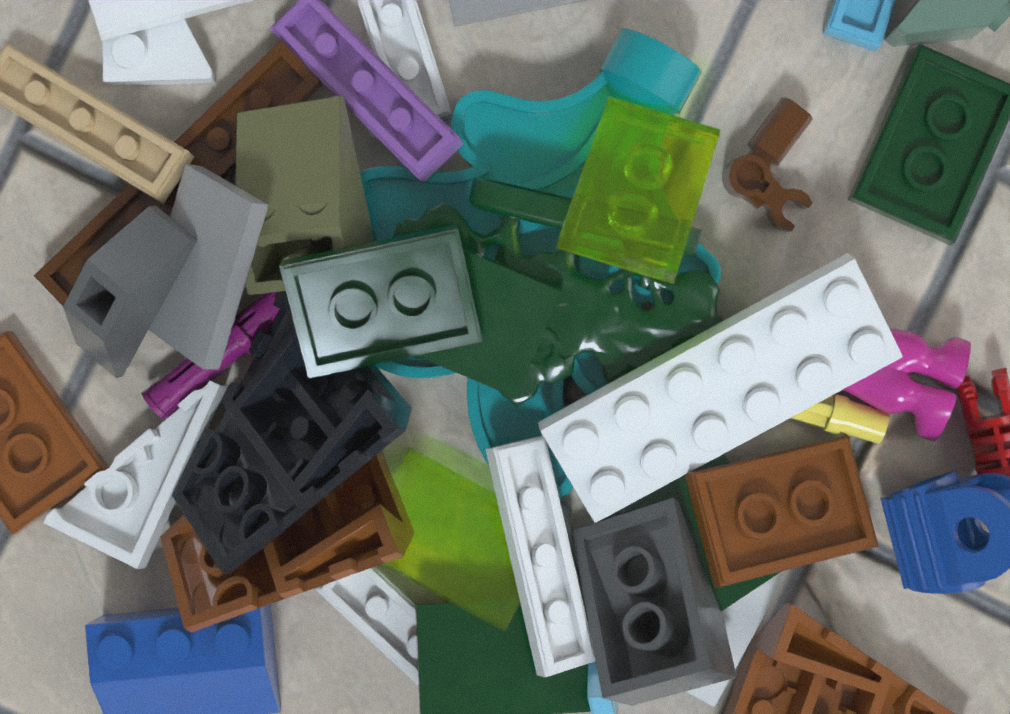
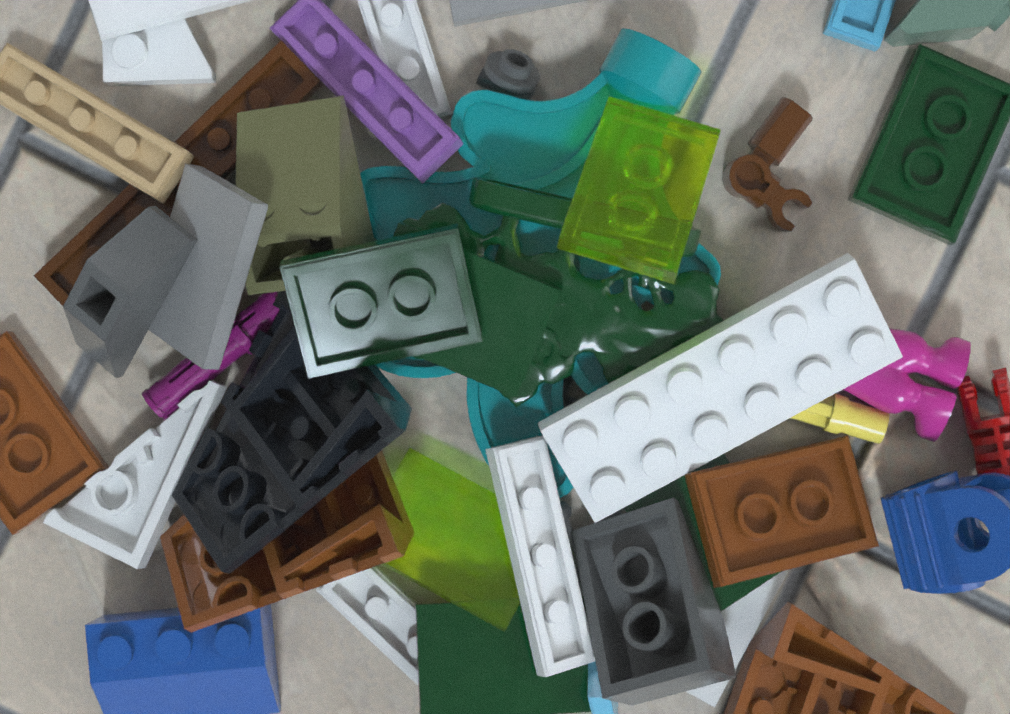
(510, 74): none -> dark grey plate

